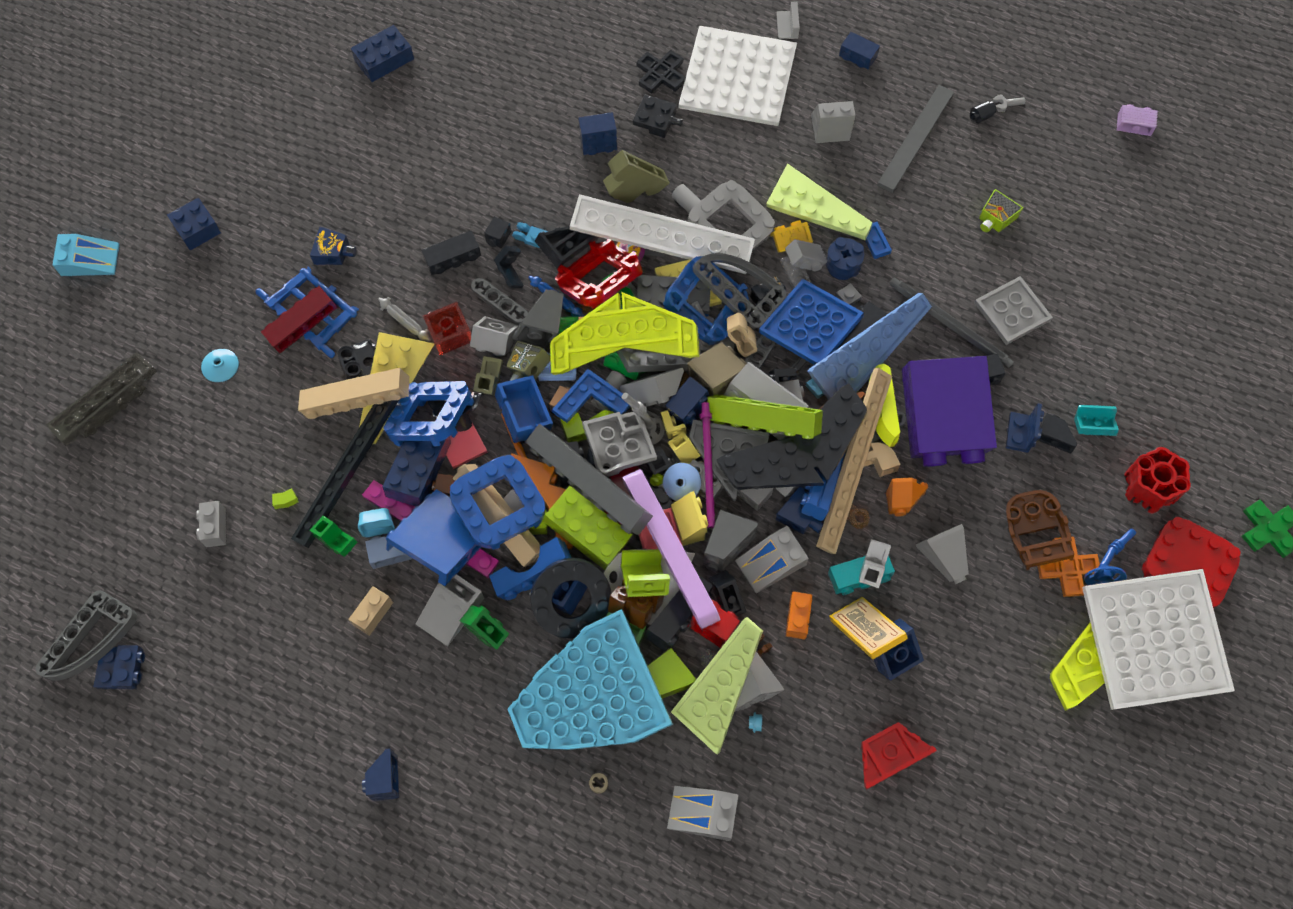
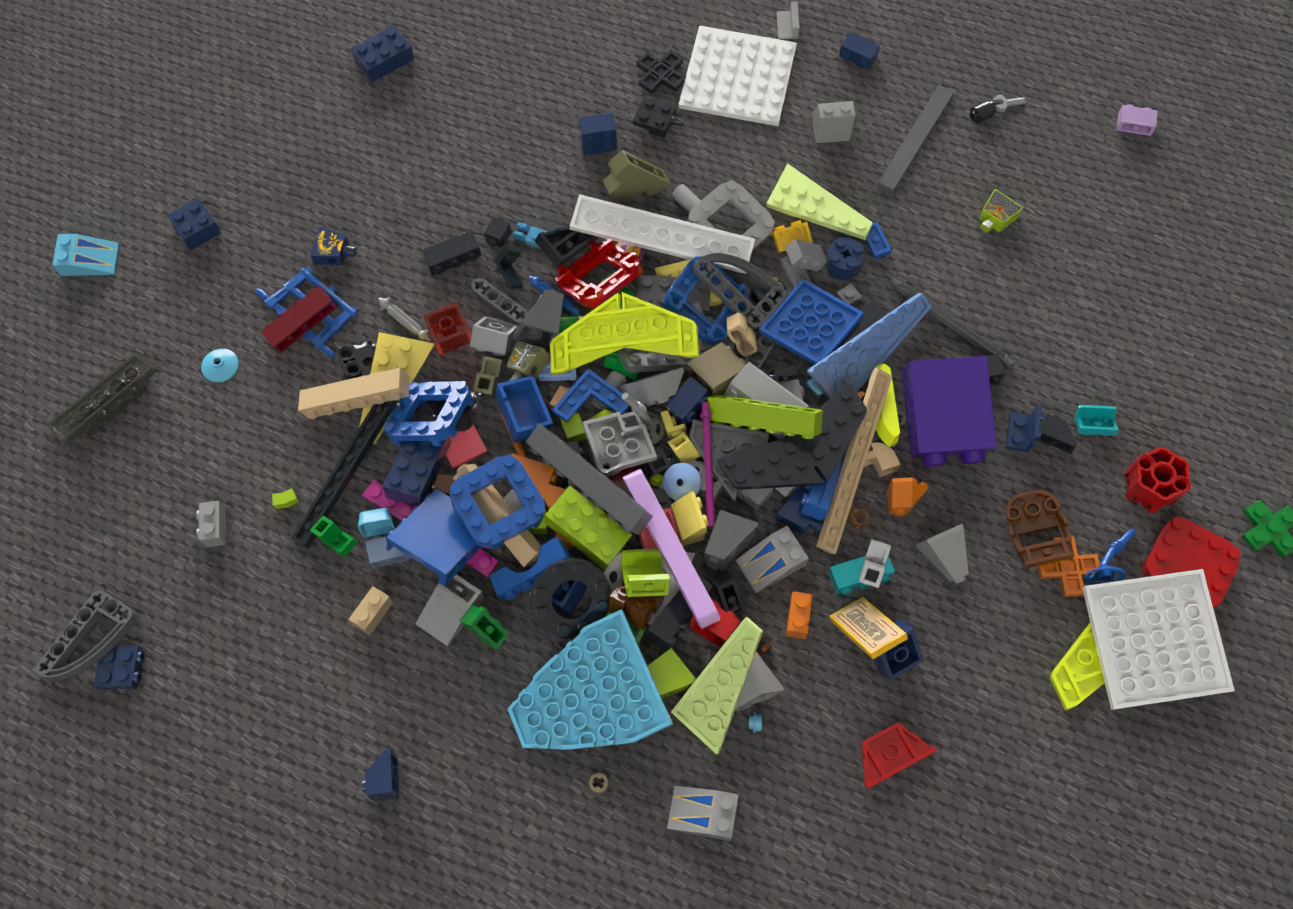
(1013, 310): light grey plate -> none

